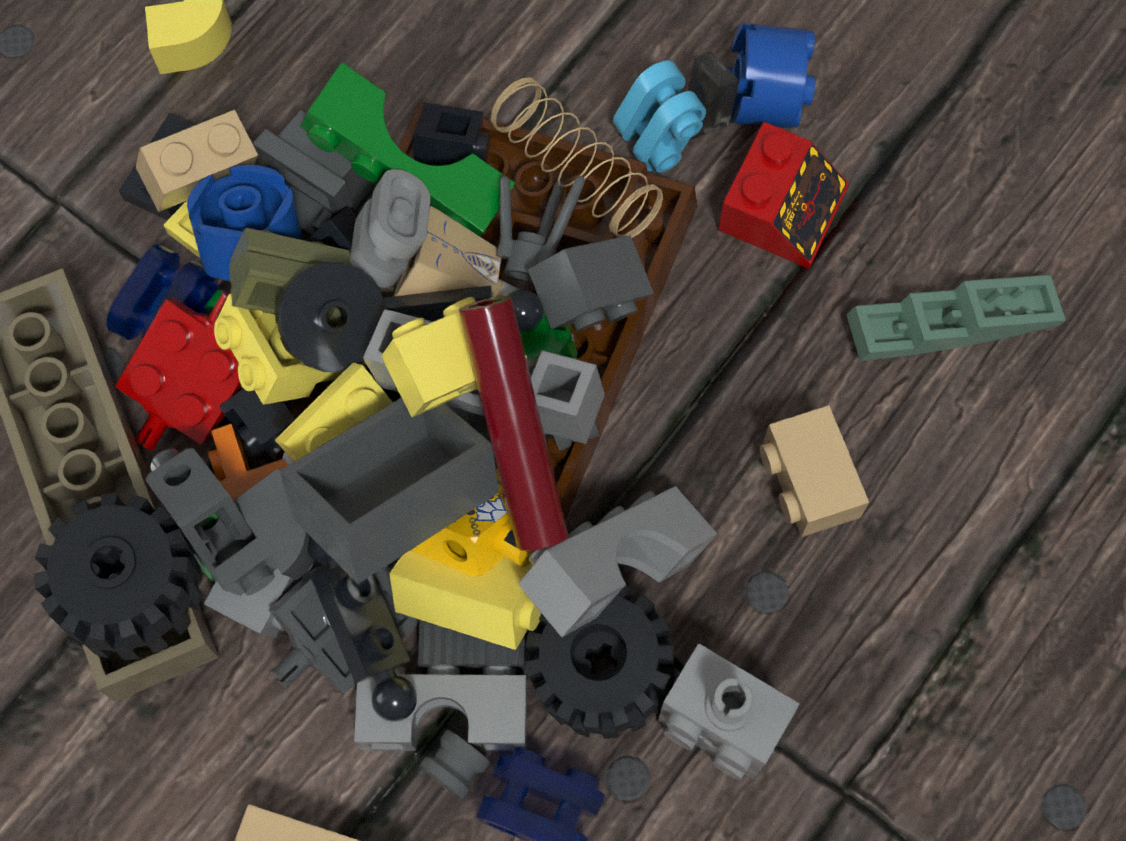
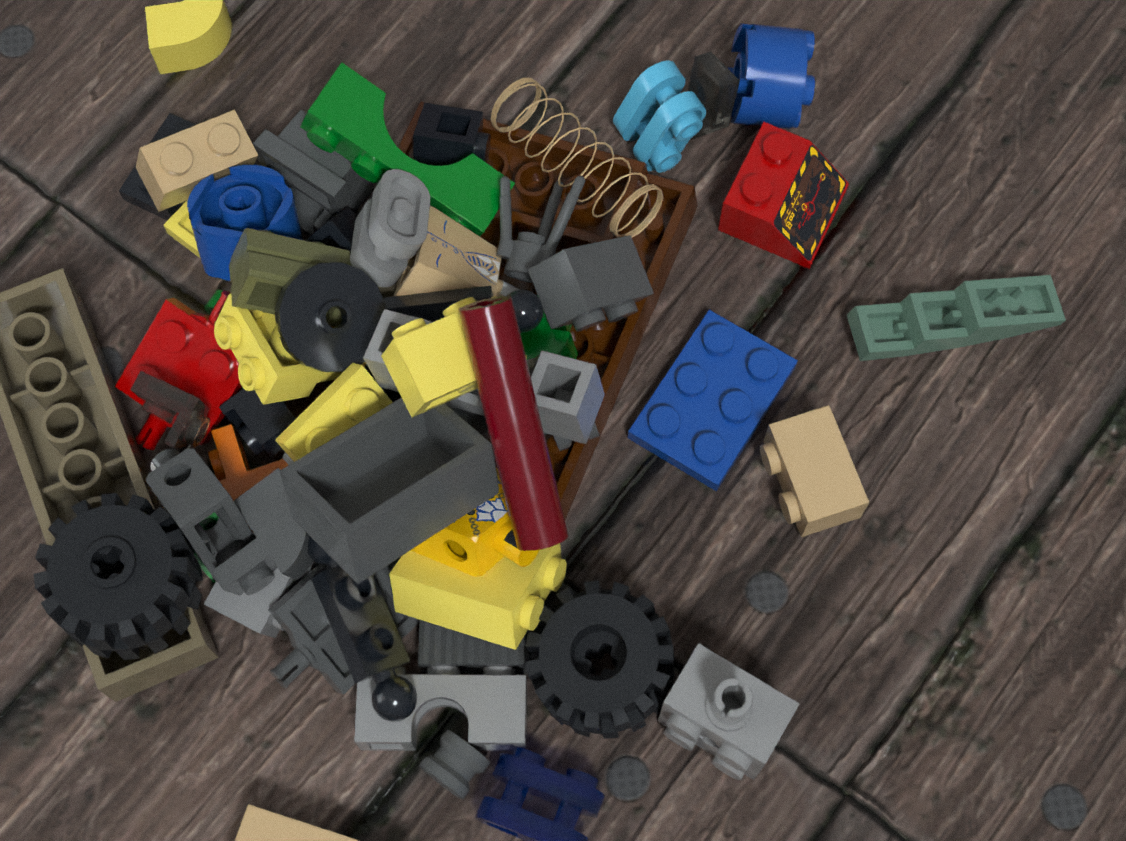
(152, 283): clear blue brick -> none
(165, 403): none -> clear smoke bracket
(582, 573): light grey arch -> none
(712, 400): none -> blue plate

